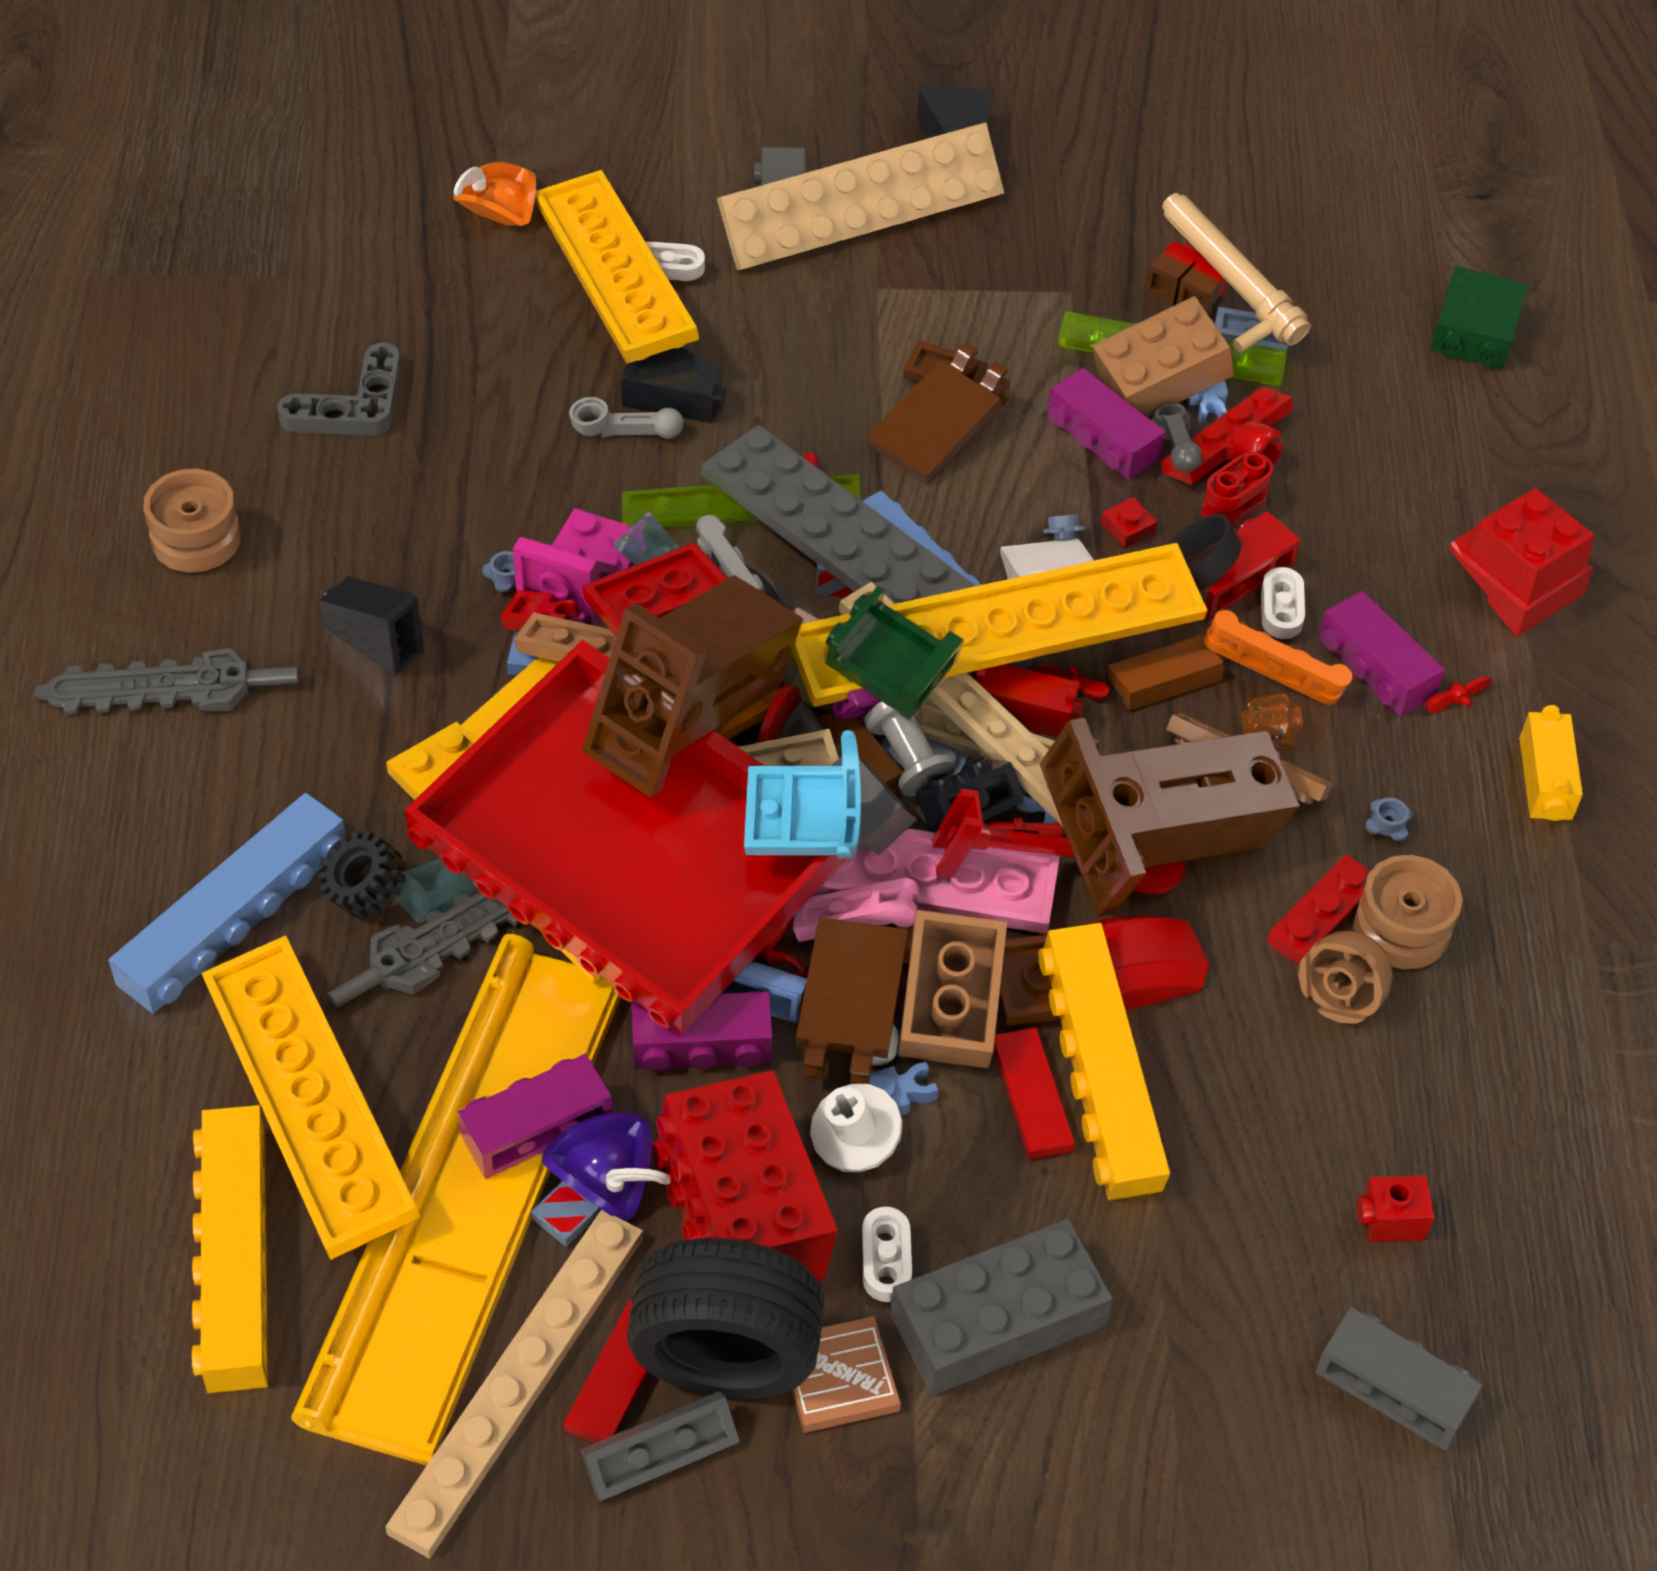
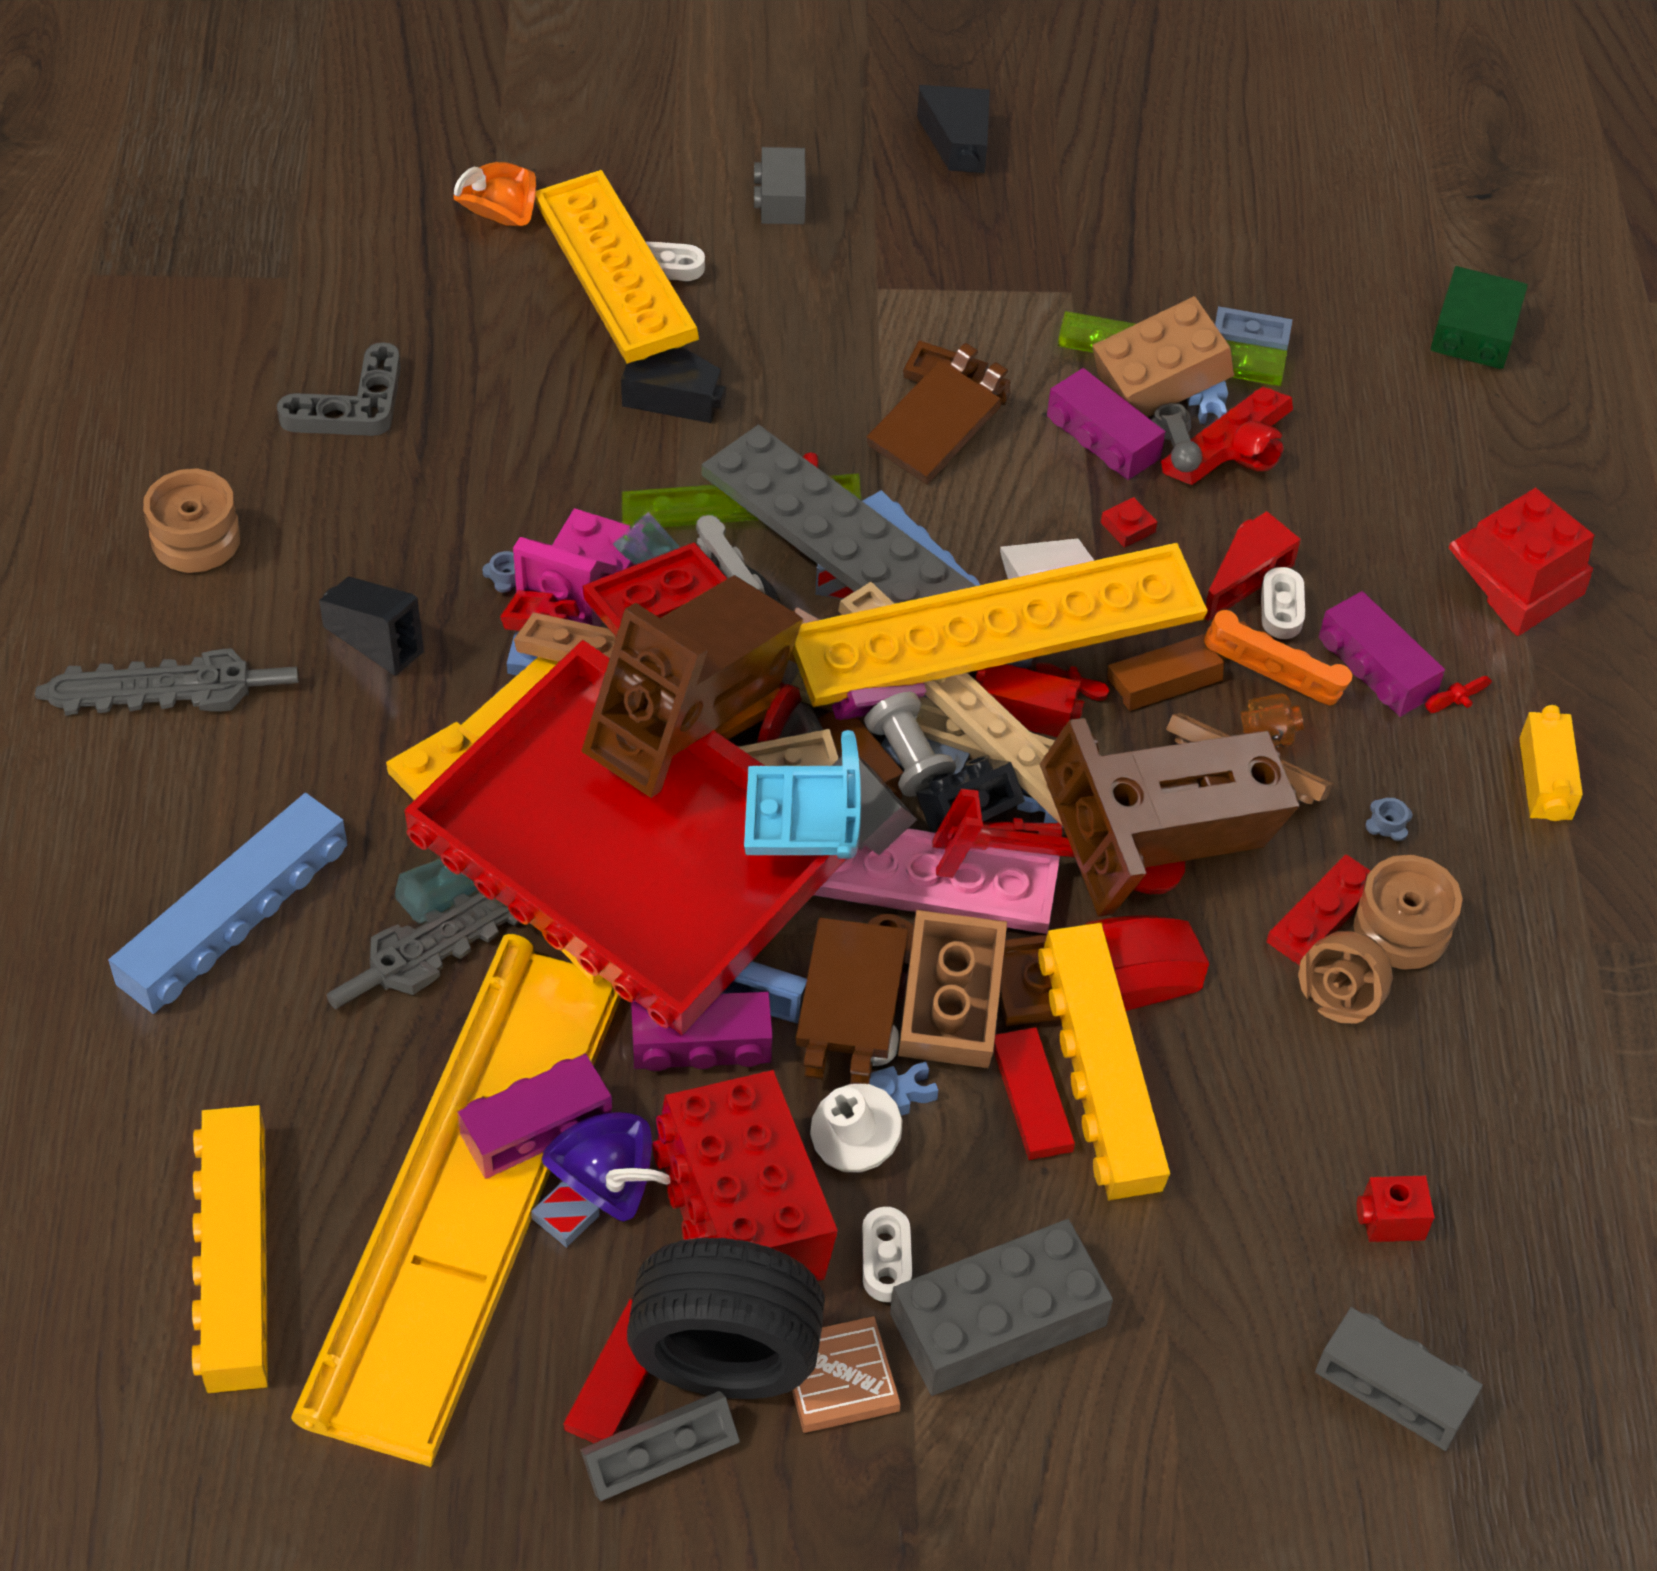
(310, 1098): yellow plate -> none
(377, 885): black tyre -> none
(513, 1385): tan plate -> none
(666, 422): light grey piece -> none
(774, 956): red piece -> none
(860, 196): tan plate -> none
(869, 904): bright pink plate -> none
(890, 654): dark green panel -> none
(1064, 526): sand blue plate -> none
(1184, 273): reddish brown hips -> none
(1200, 536): black tyre -> none
(1238, 488): red brick -> none
(1271, 305): tan cylinder -> none

